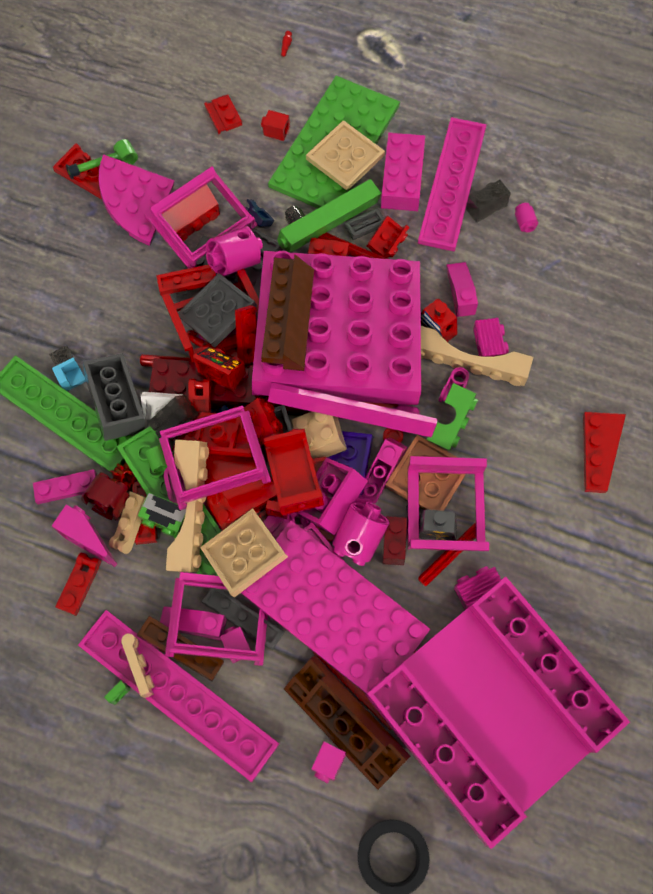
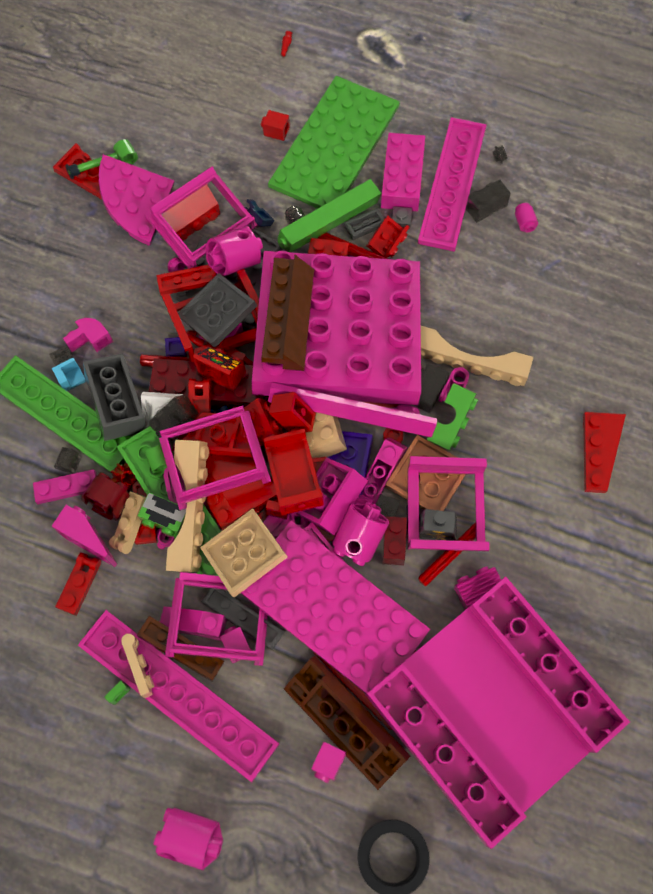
(68, 460): none -> clear smoke brick
(89, 331): none -> dark pink brick
(162, 542): none -> dark pink plate
(174, 347): none -> dark purple tile
(175, 265): none -> dark pink plate
(189, 839): none -> dark pink cylinder
(223, 114): red plate -> none
(246, 333): red plate -> none
(292, 412): none -> red brick
(345, 155): tan plate -> none
(388, 506): none -> clear smoke plate
(402, 216): none -> flat silver plate
(432, 383): none -> clear smoke brick
(440, 318): red torso -> none
(462, 289): dark pink slope -> none
(489, 338): dark pink brick -> none
(499, 154): none -> clear smoke plate

